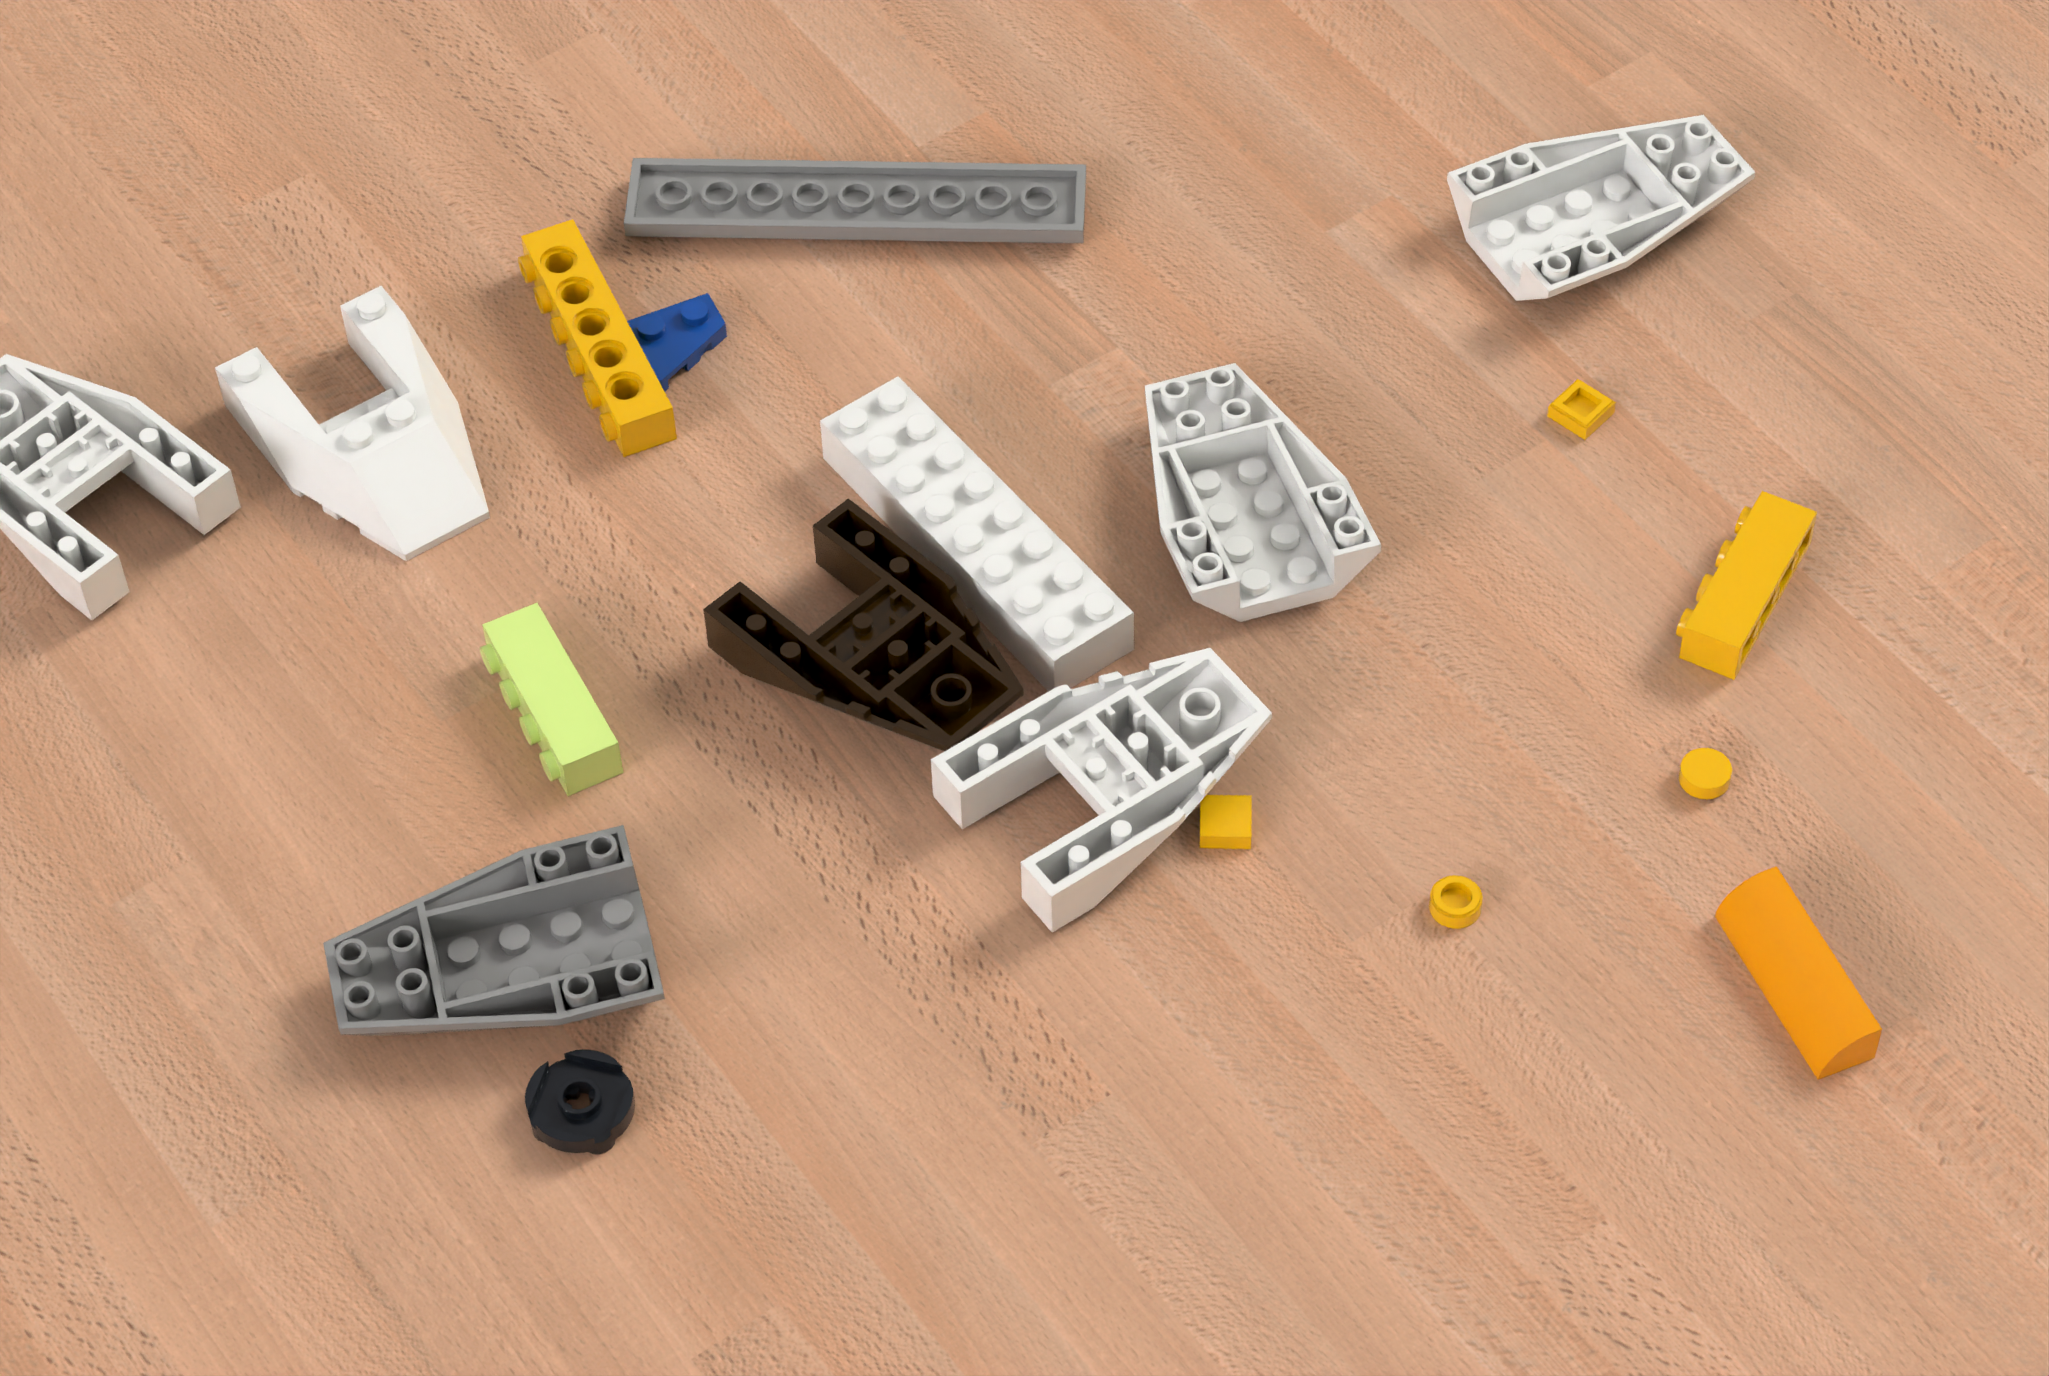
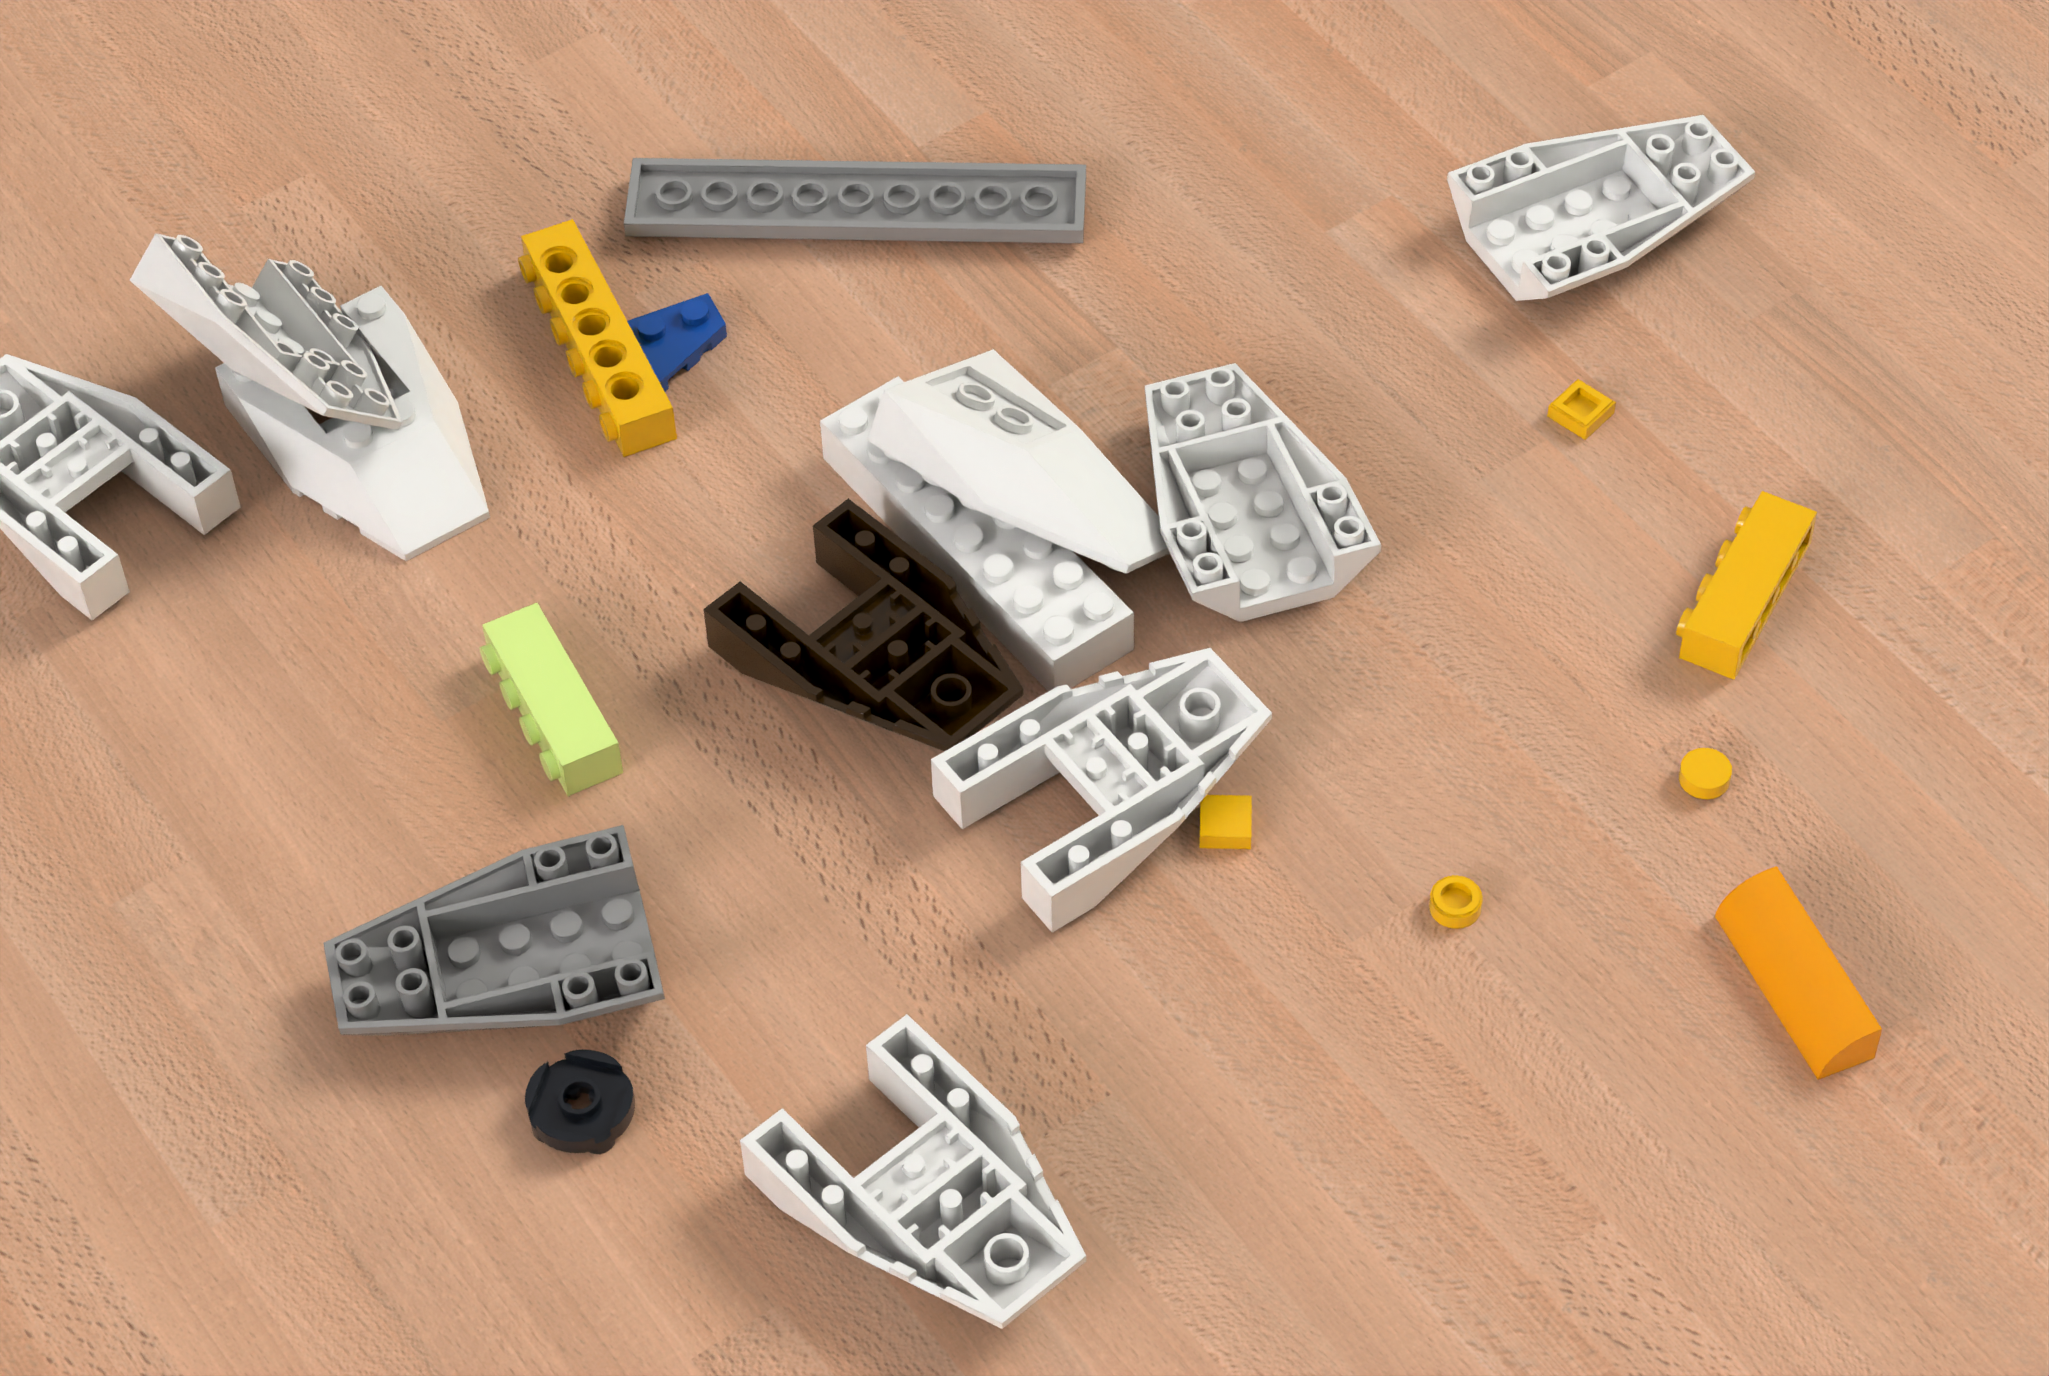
(275, 333): none -> white wedge
(947, 1206): none -> white wedge
(1016, 459): none -> white wedge

